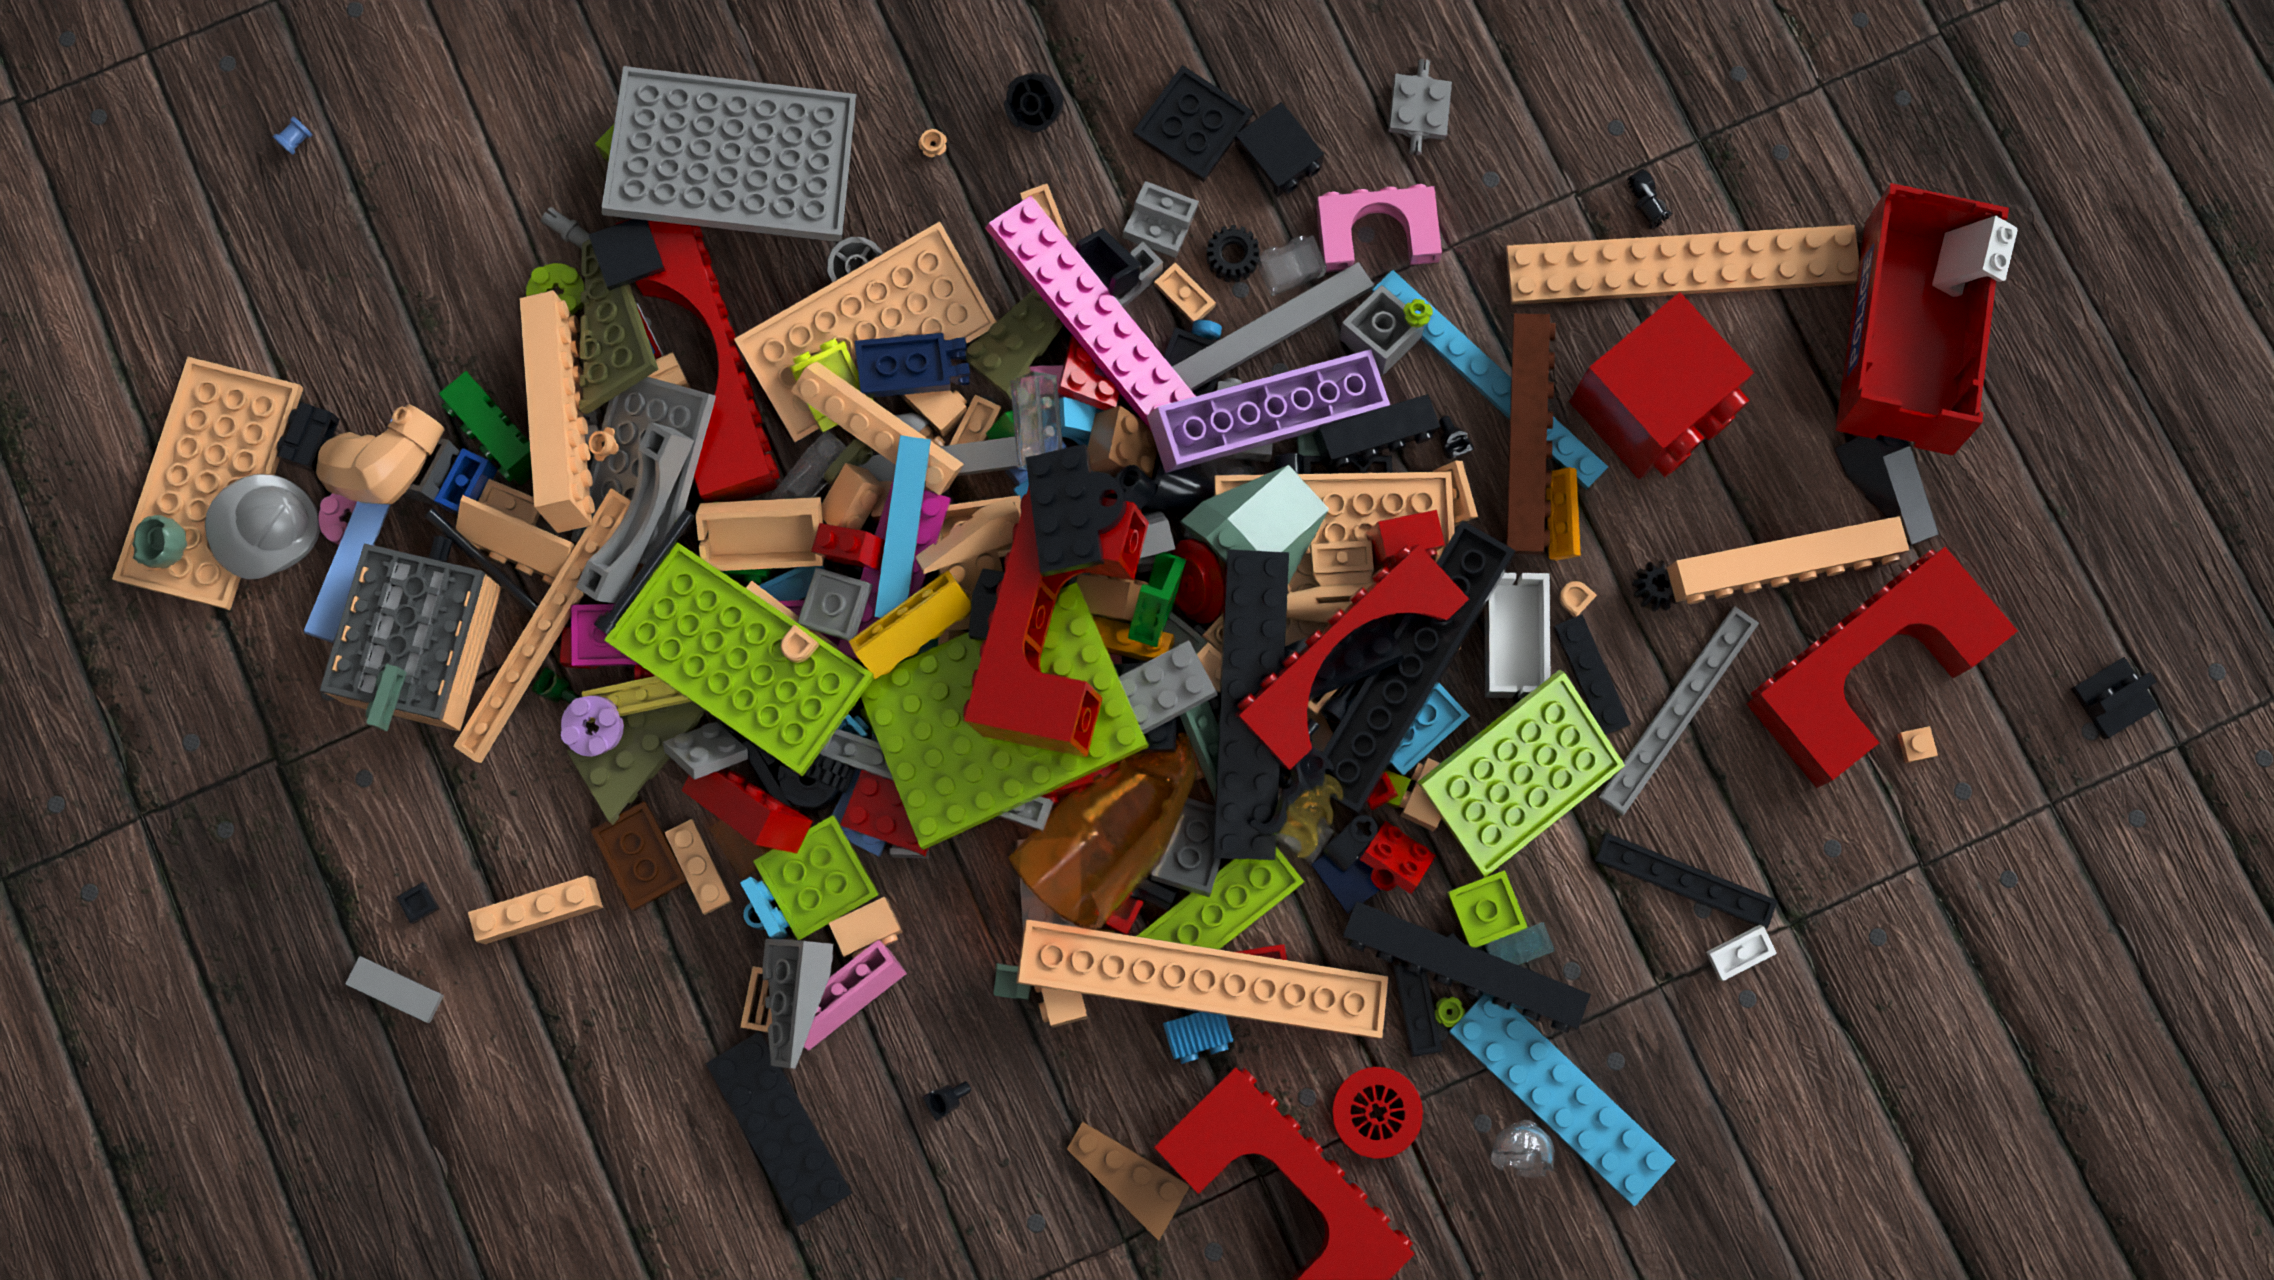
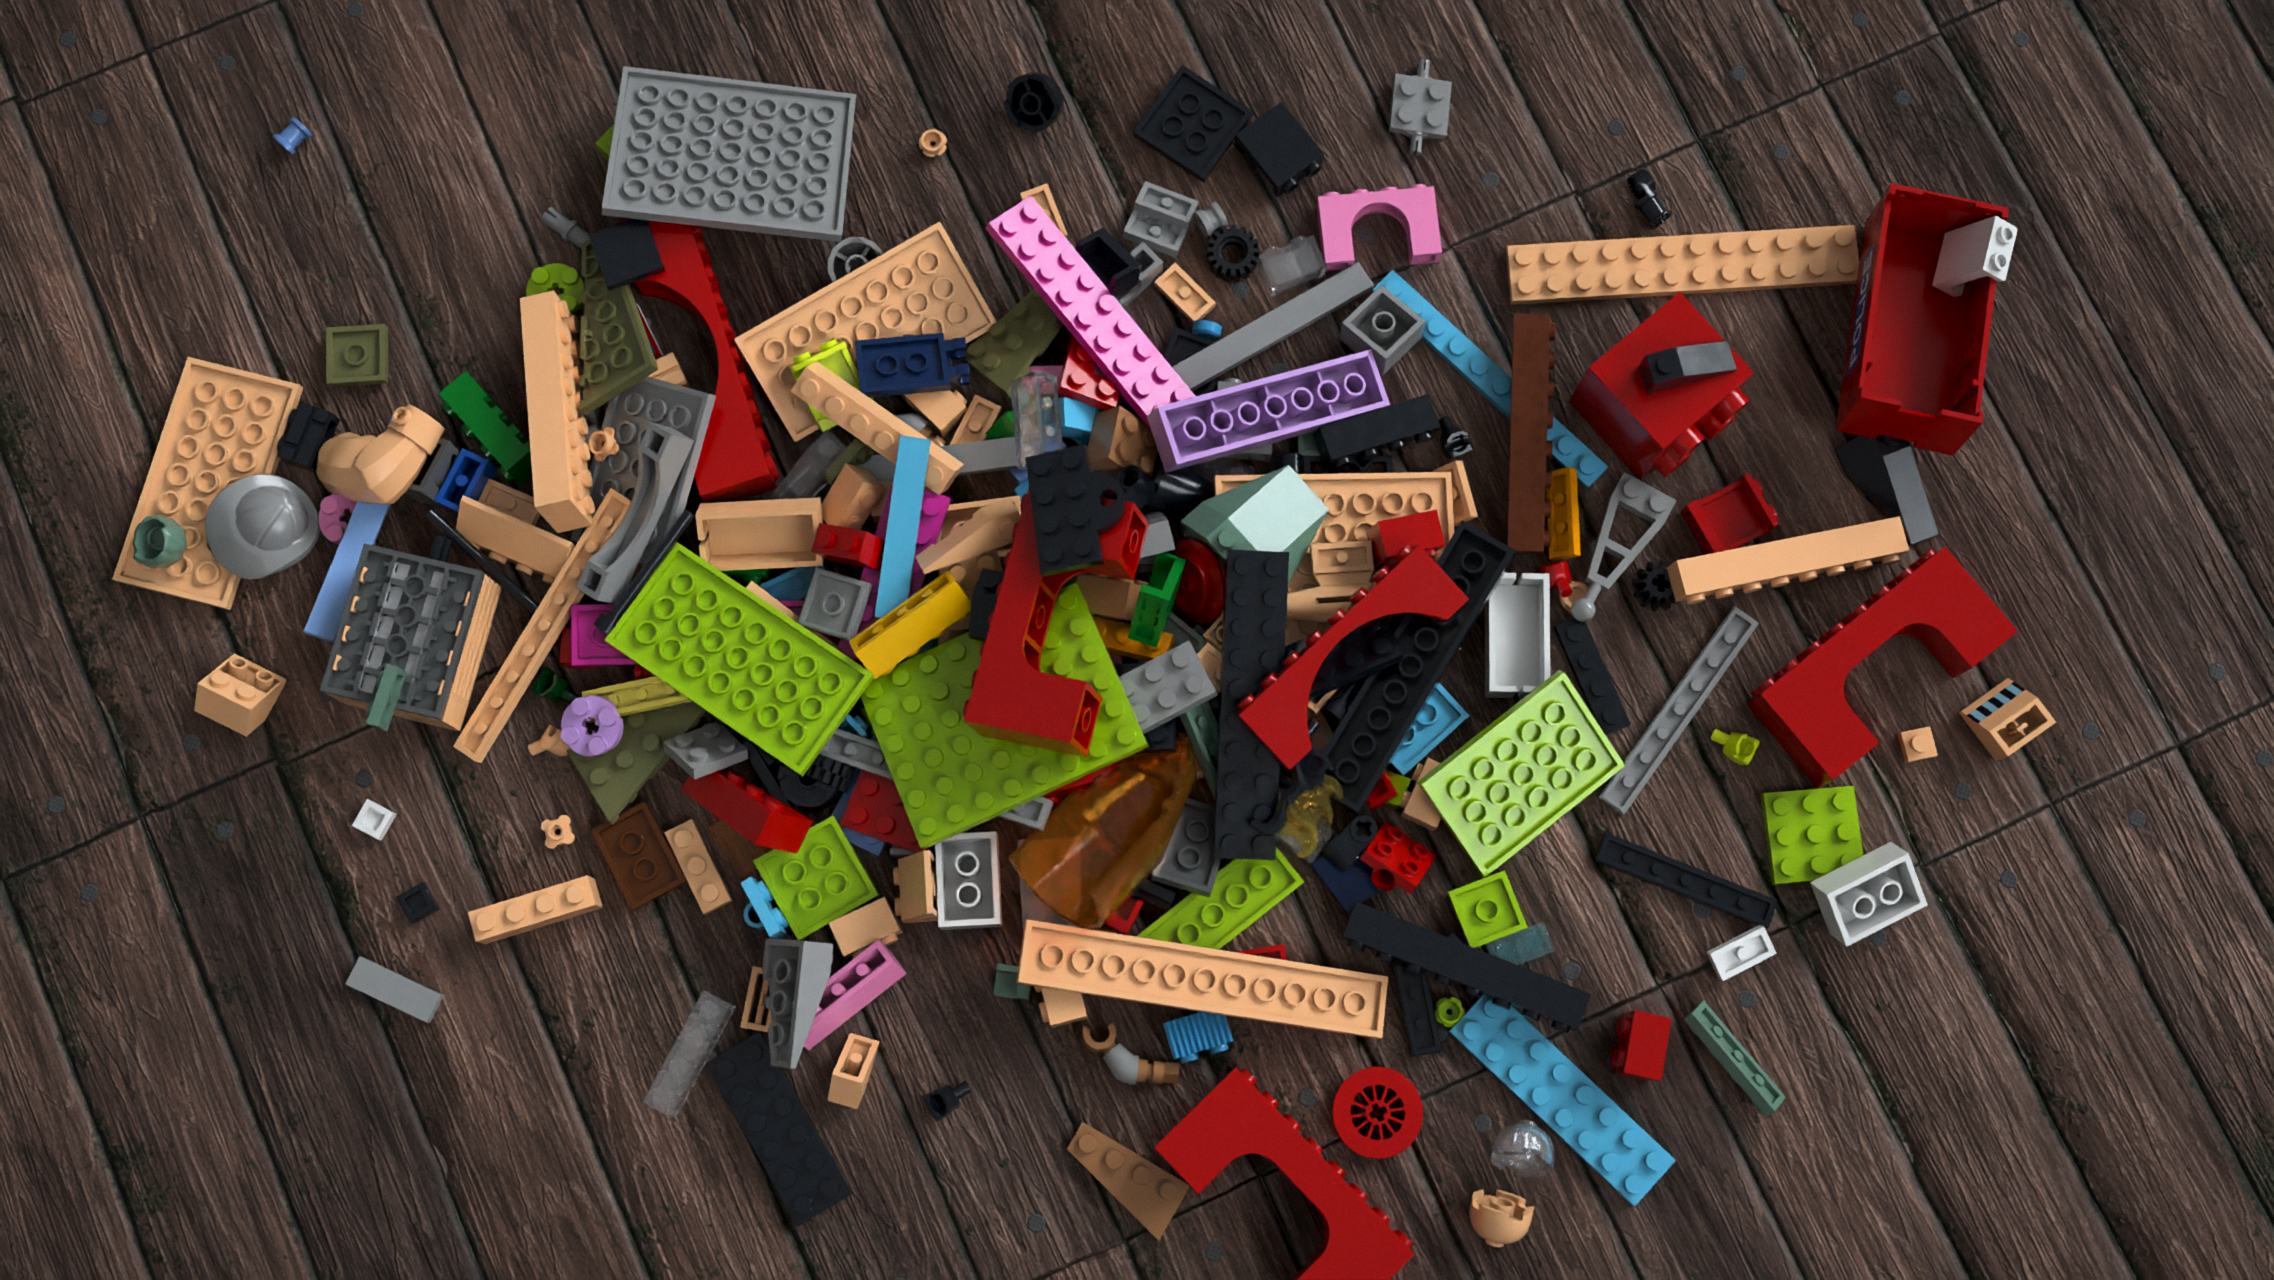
(238, 694): none -> light nougat slope
(357, 355): none -> olive plate
(374, 819): none -> white plate
(551, 742): none -> light nougat piece
(565, 836): none -> light nougat plate
(689, 1054): none -> clear brick
(798, 645): light nougat tile -> none
(853, 1071): none -> light nougat slope
(917, 888): none -> light nougat slope
(968, 881): none -> white brick
(1125, 1065): none -> piece
(1210, 219): none -> light grey wheel
(1414, 319): lime plate -> none
(1500, 1217): none -> light nougat cylinder
(1559, 576): none -> red piece
(1640, 1045): none -> red brick
(1641, 501): none -> light grey plate
(1685, 365): none -> slope
(1731, 516): none -> red panel
(1734, 1058): none -> sand green plate
(1737, 746): none -> neon yellow piece
(1810, 832): none -> lime plate
(1869, 893): none -> white brick
(2006, 718): none -> light nougat slope
(2116, 697): black bracket -> none

